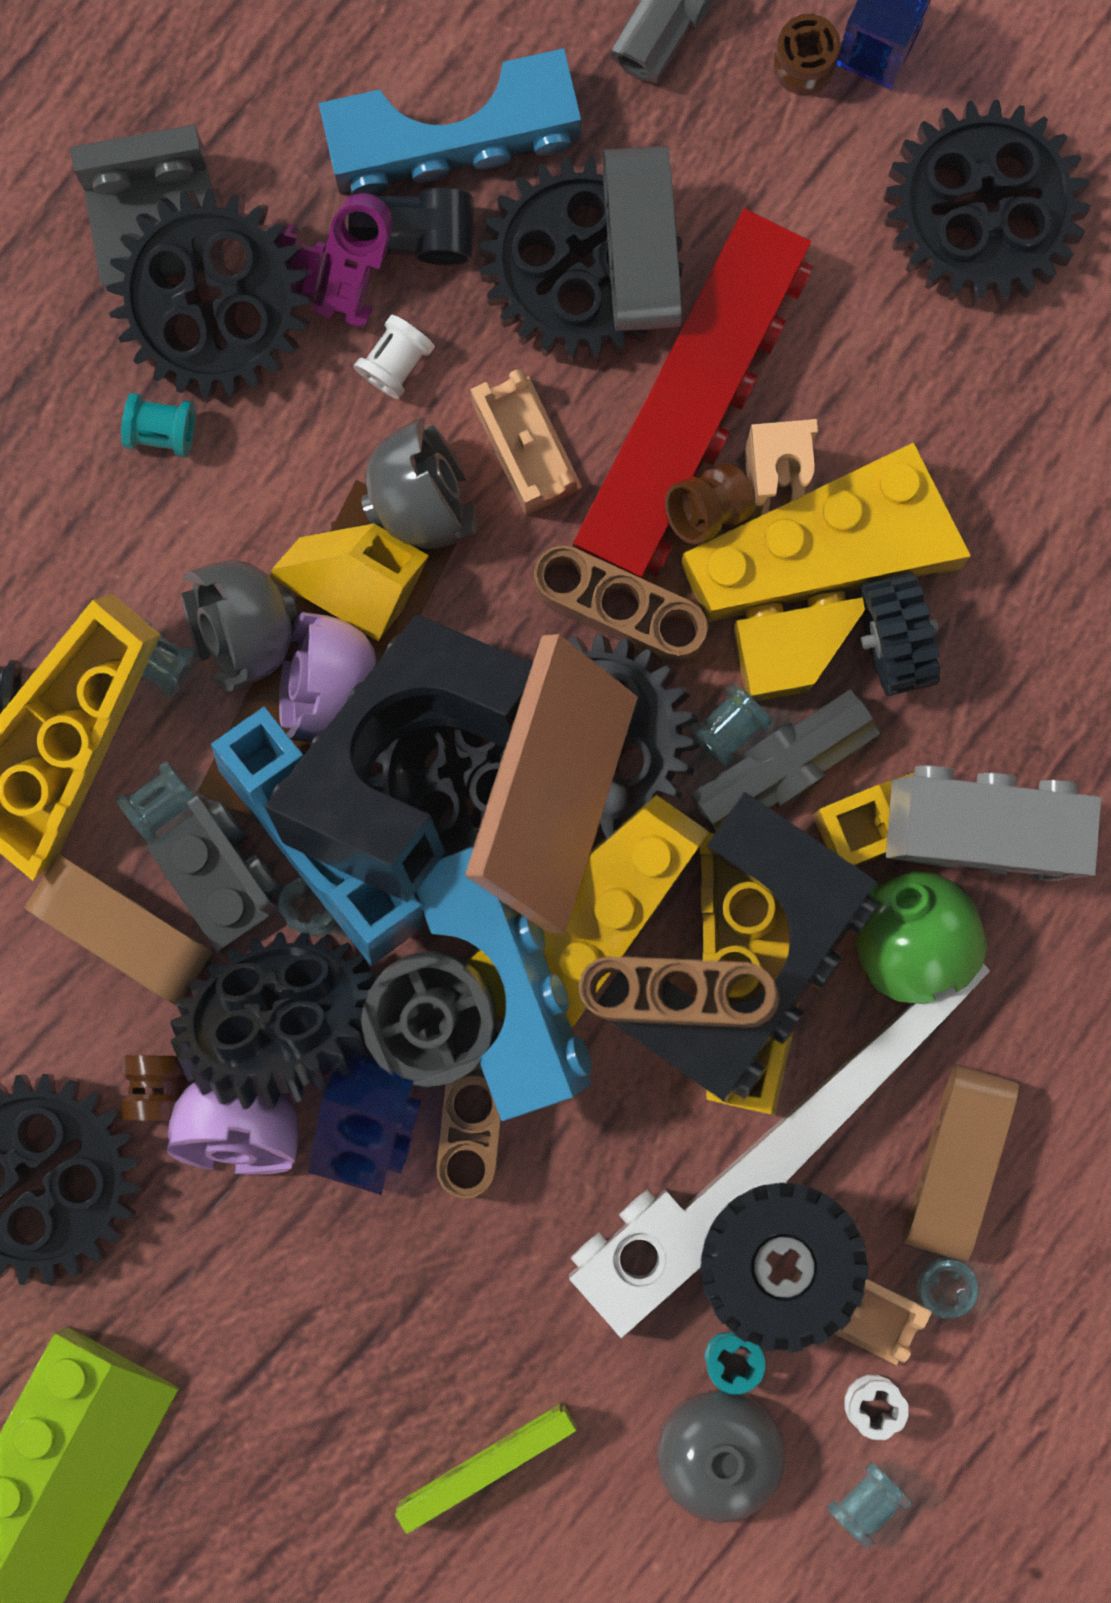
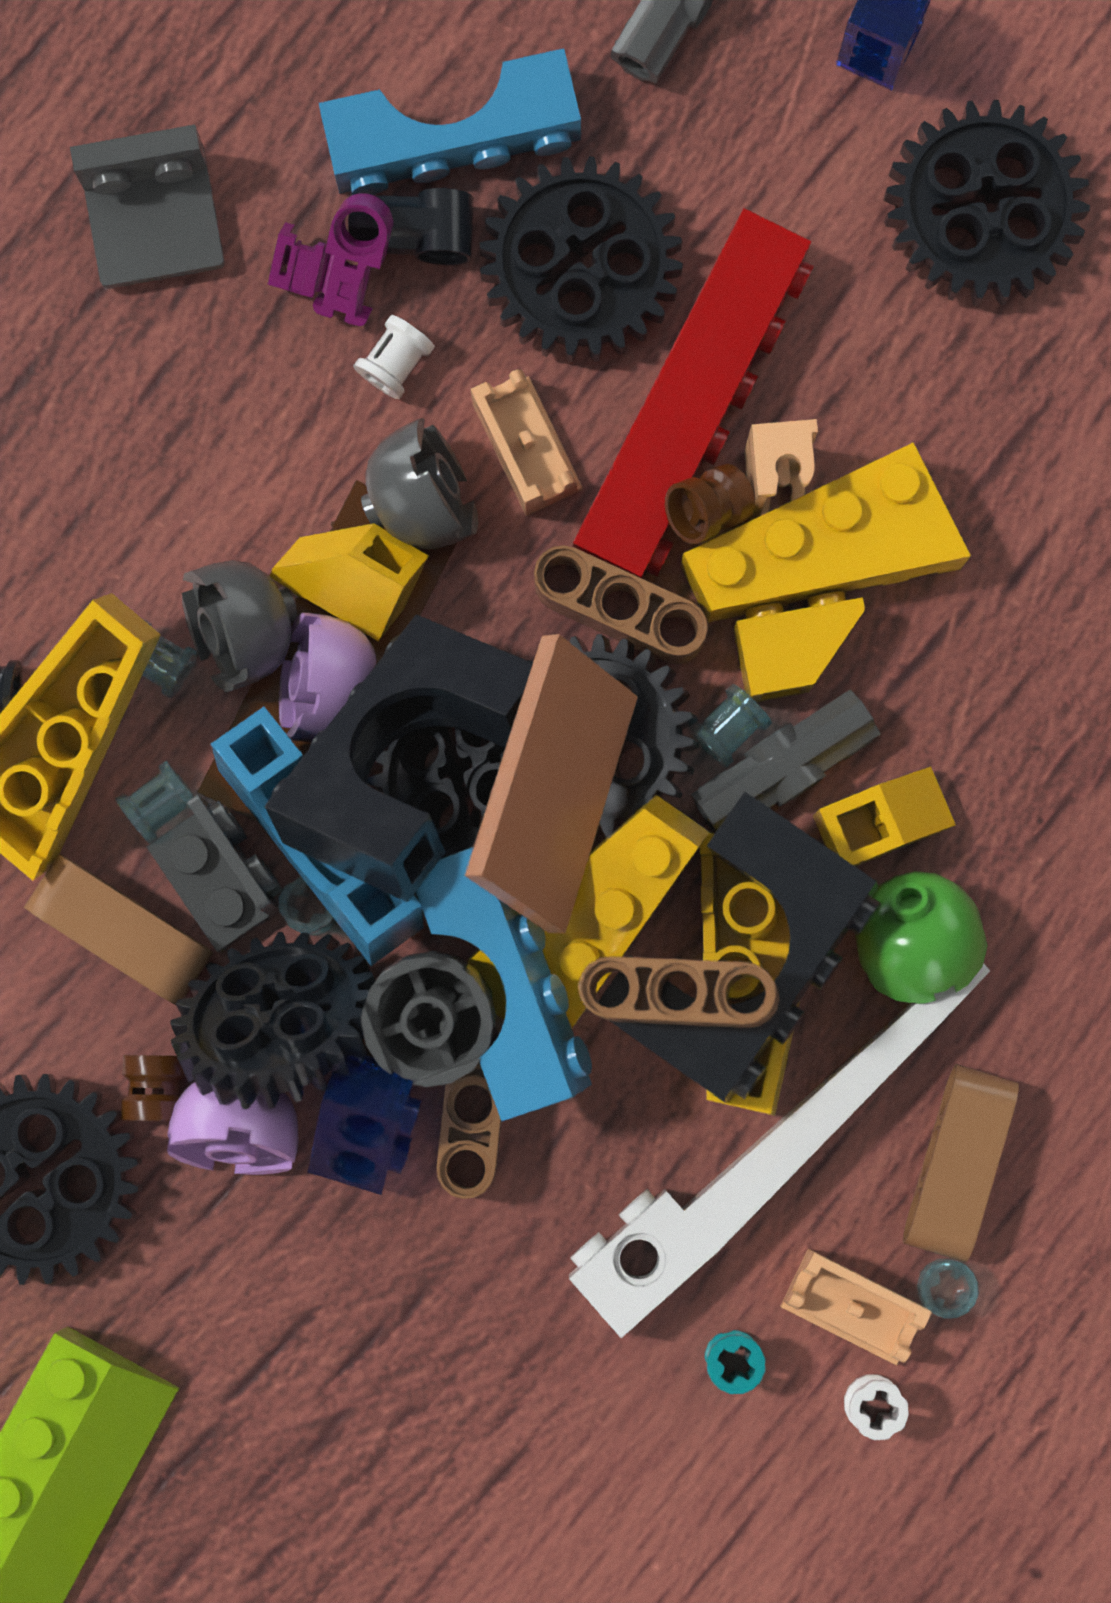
(155, 304): black gear -> none
(158, 425): teal bush -> none
(485, 1467): lime tile -> none
(641, 238): dark grey beam -> none
(720, 1456): dark grey cylinder -> none
(801, 68): reddish brown wheel -> none
(830, 1262): black bush -> none
(869, 1505): clear light blue bush -> none
(900, 634): black wheel -> none
(993, 824): light grey wedge -> none

